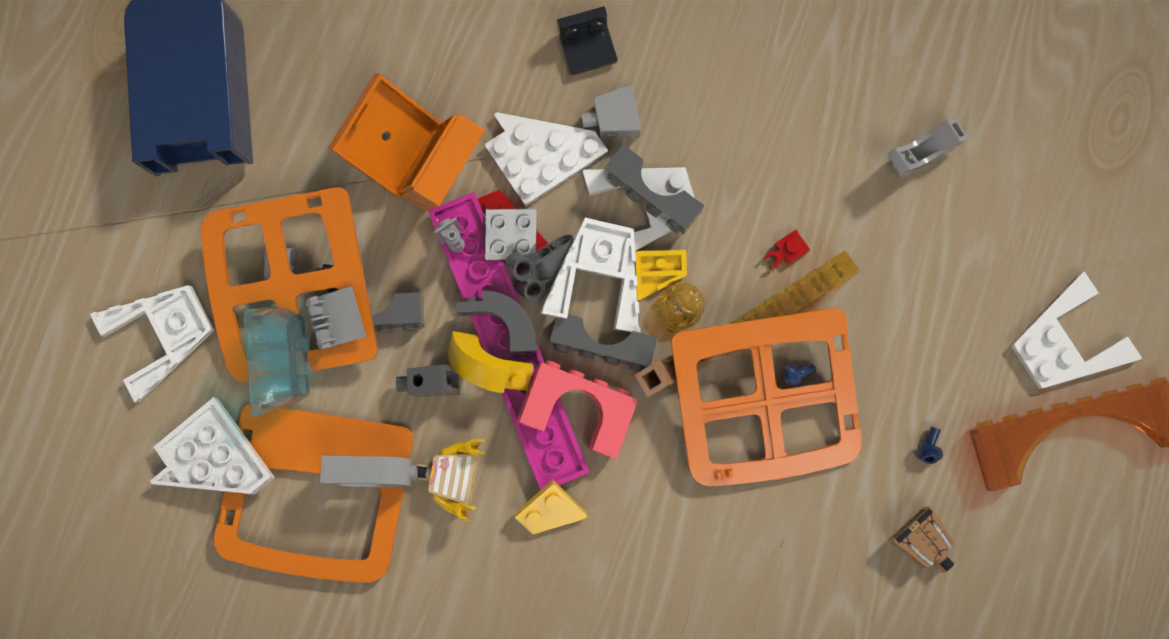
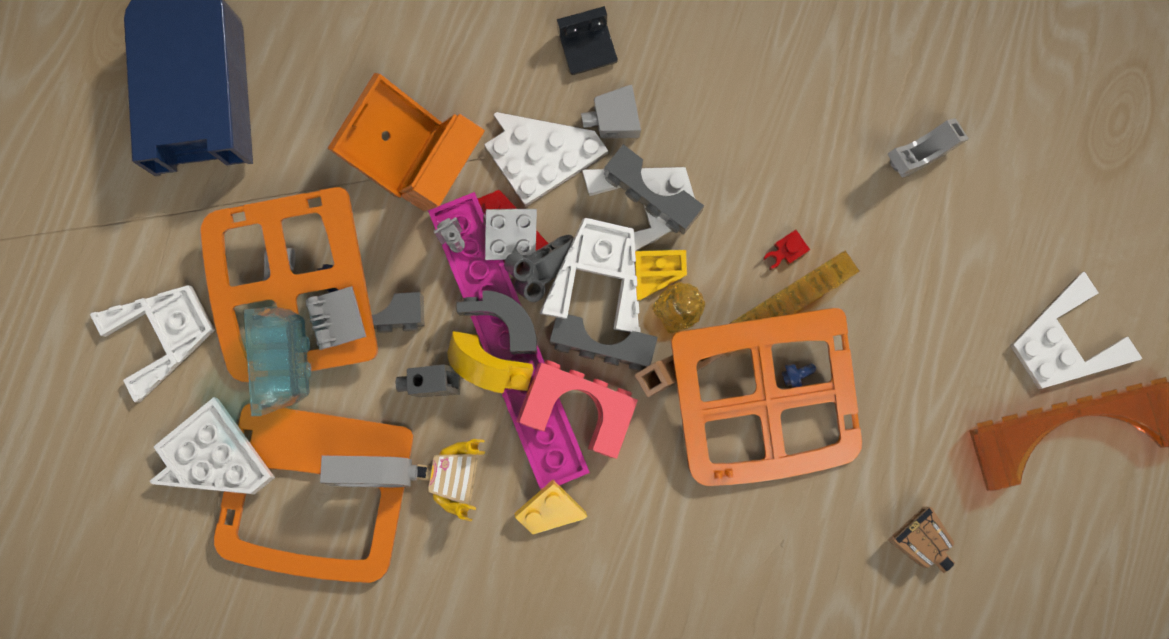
(928, 448): dark blue plate -> none

